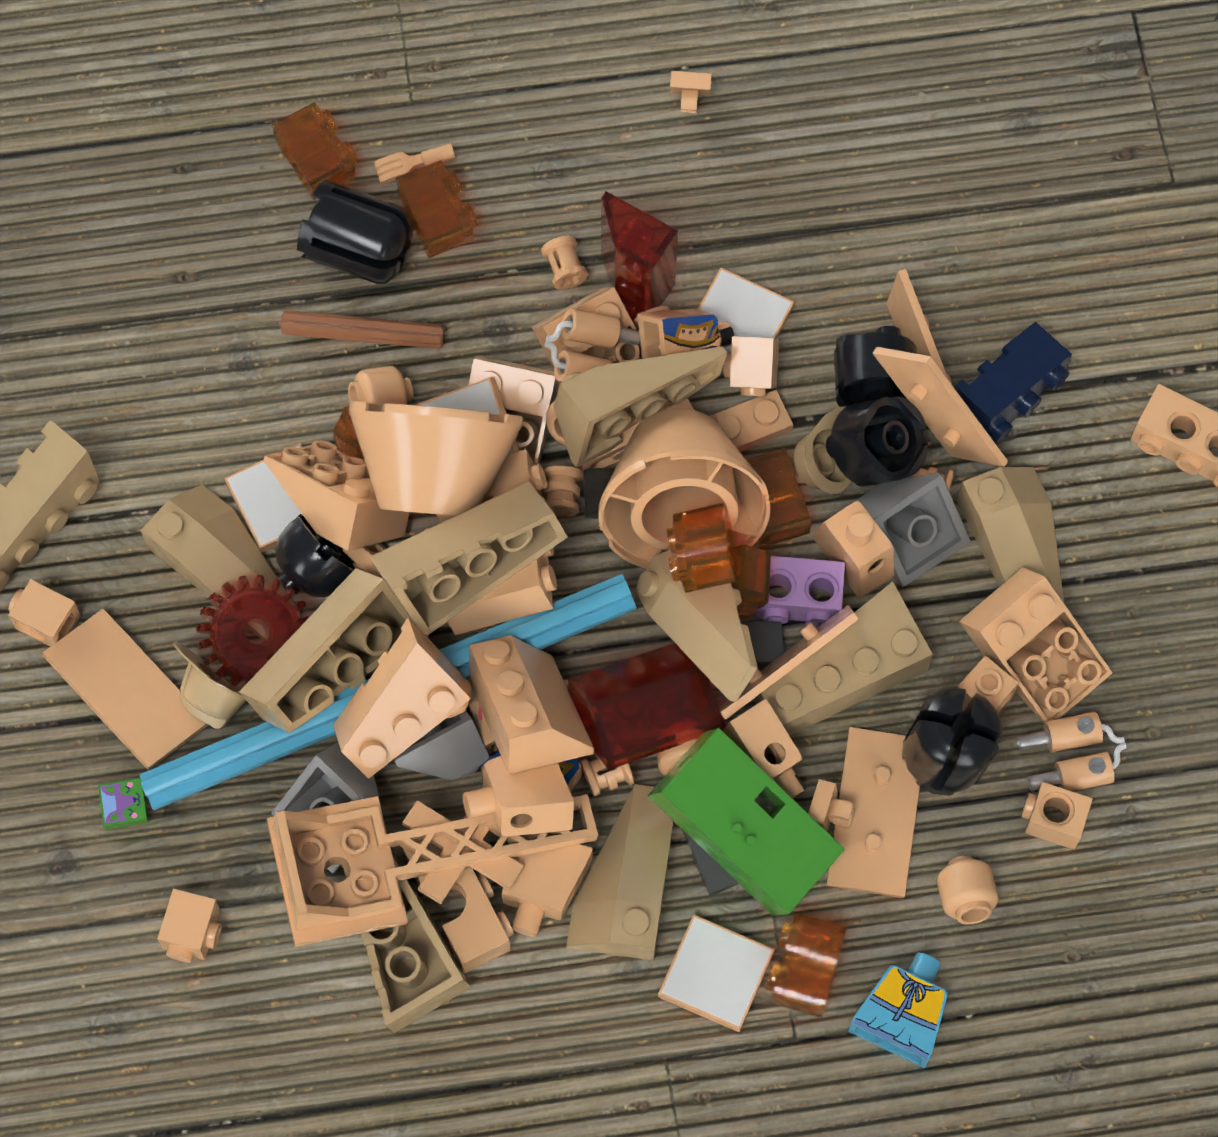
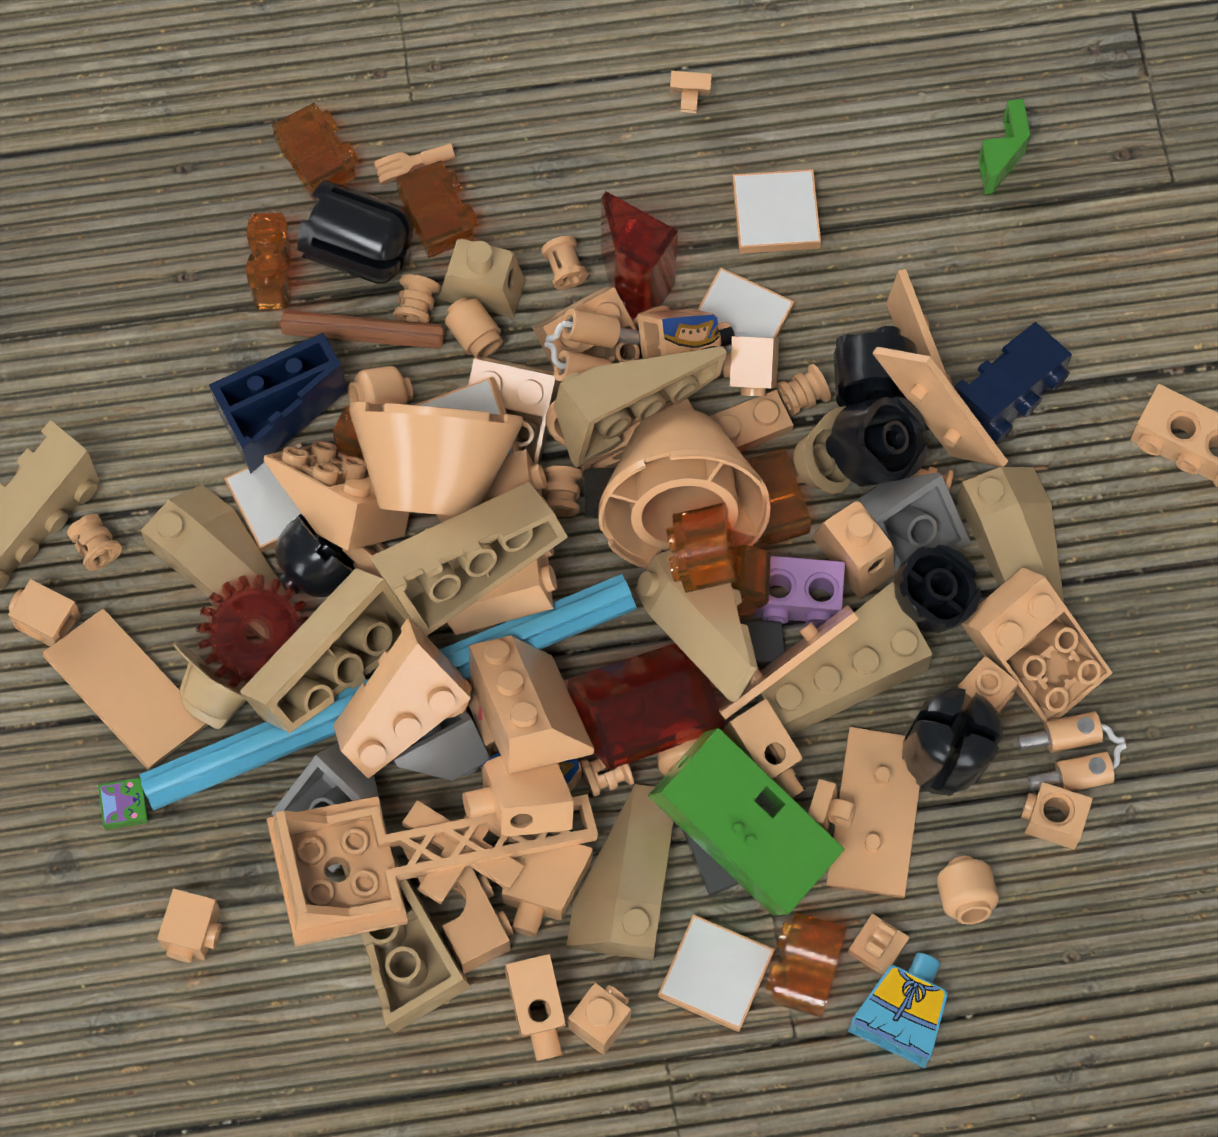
(94, 542): none -> light nougat bush
(269, 260): none -> clear orange brick
(278, 397): none -> dark blue wedge
(415, 298): none -> light nougat bush
(473, 327): none -> light nougat brick
(484, 274): none -> tan torso
(531, 983): none -> light nougat torso
(600, 1017): none -> light nougat brick
(776, 211): none -> white tile
(804, 390): none -> light nougat bush
(878, 944): none -> light nougat tile
(937, 588): none -> black cylinder
(1001, 155): none -> bright green slope

